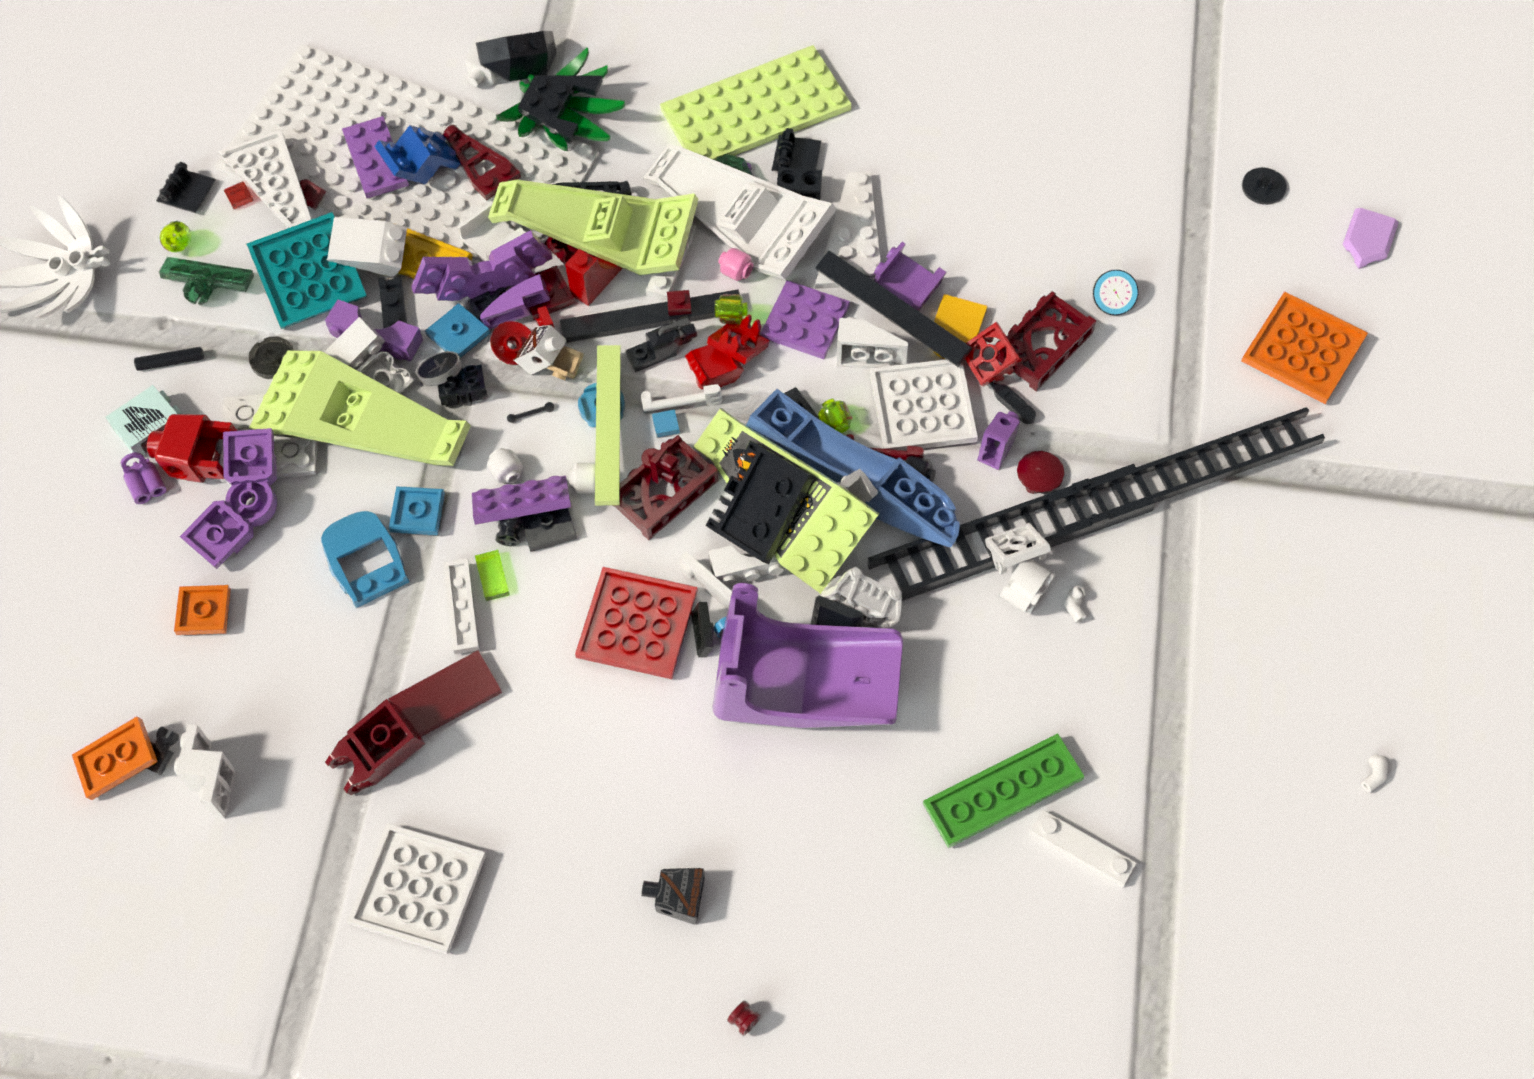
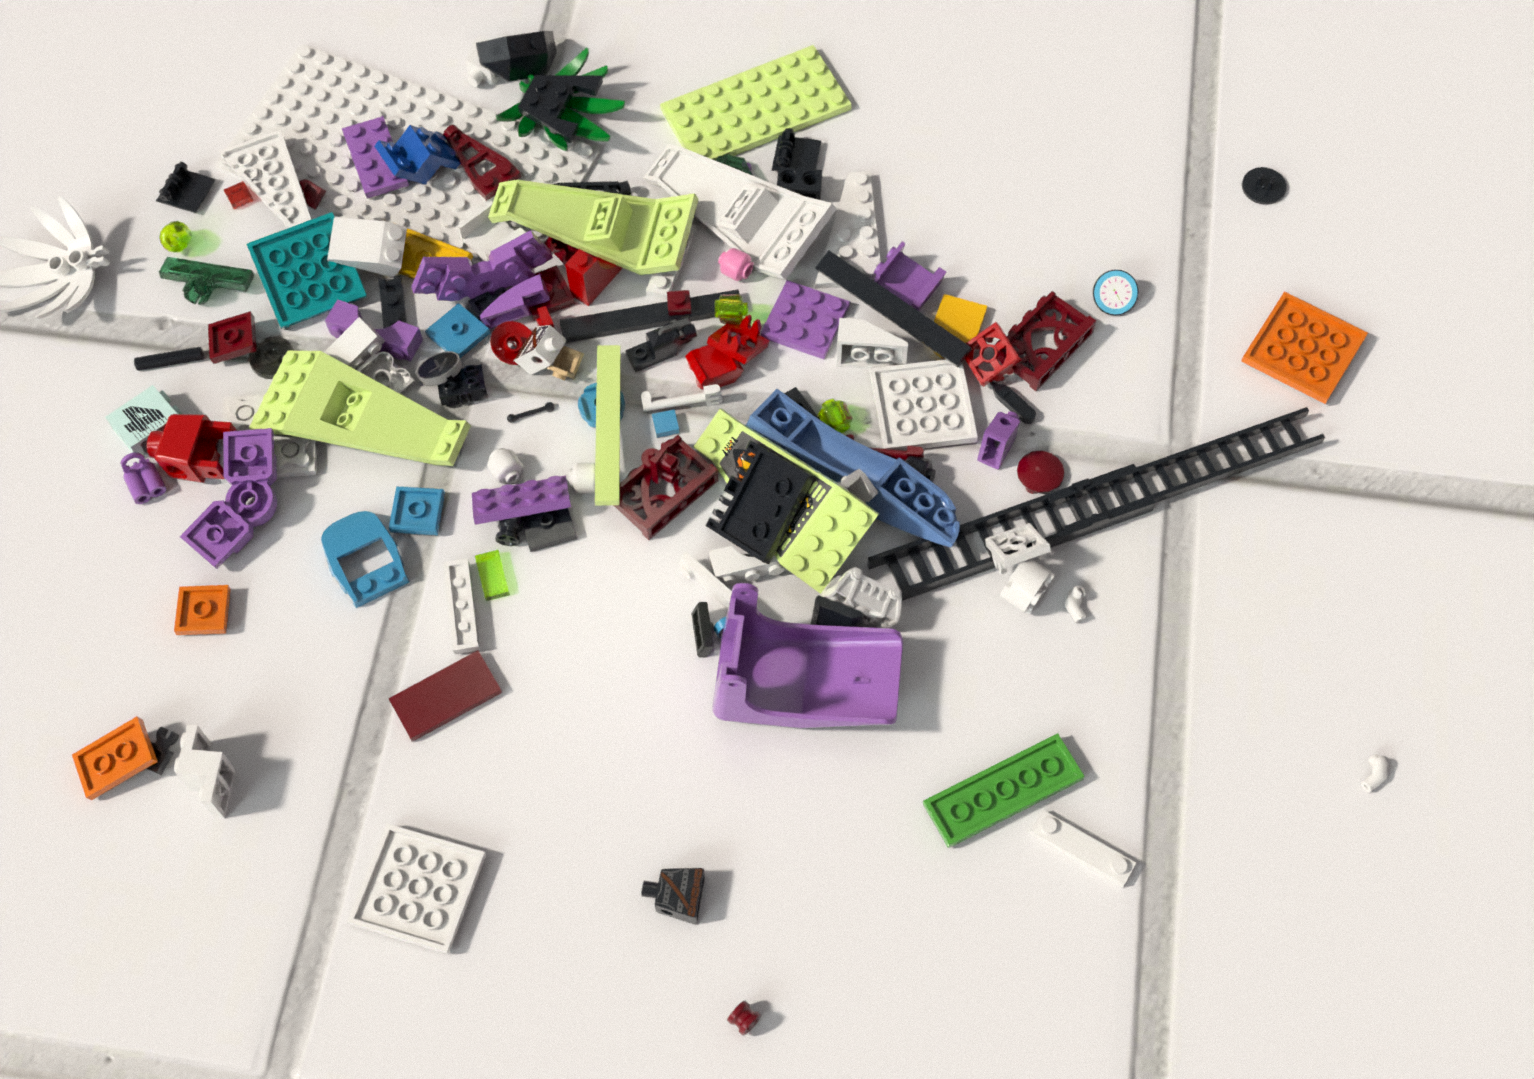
(232, 337): none -> dark red plate
(371, 751): dark red brick -> none
(636, 622): plate -> none
(1369, 236): lavender tile -> none

